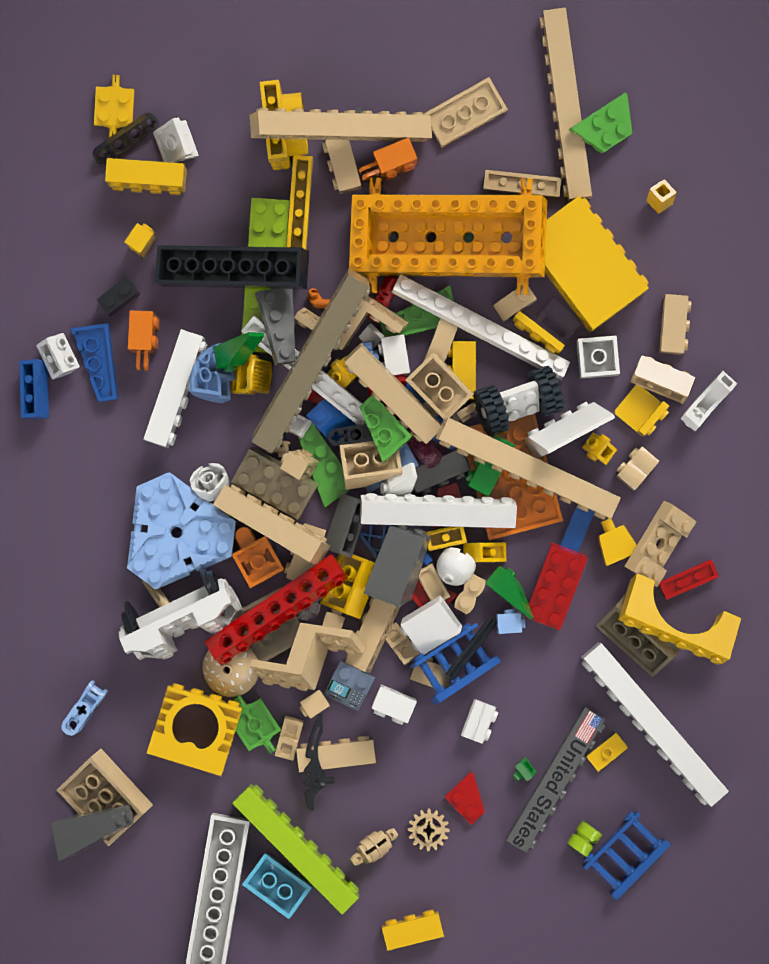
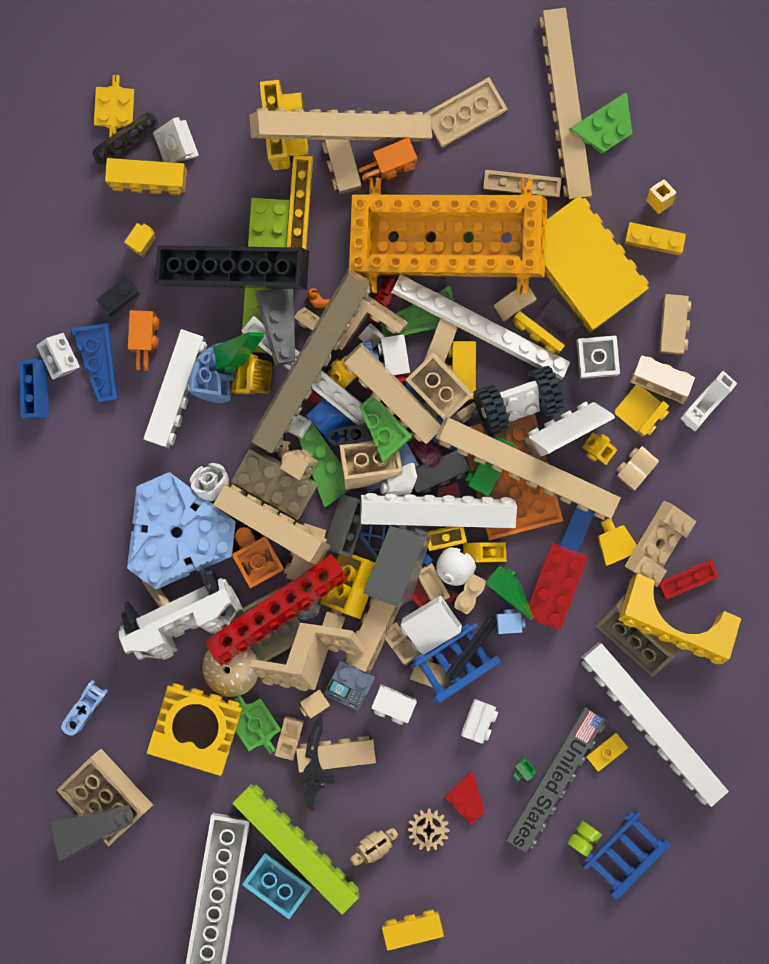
(654, 239): none -> yellow brick

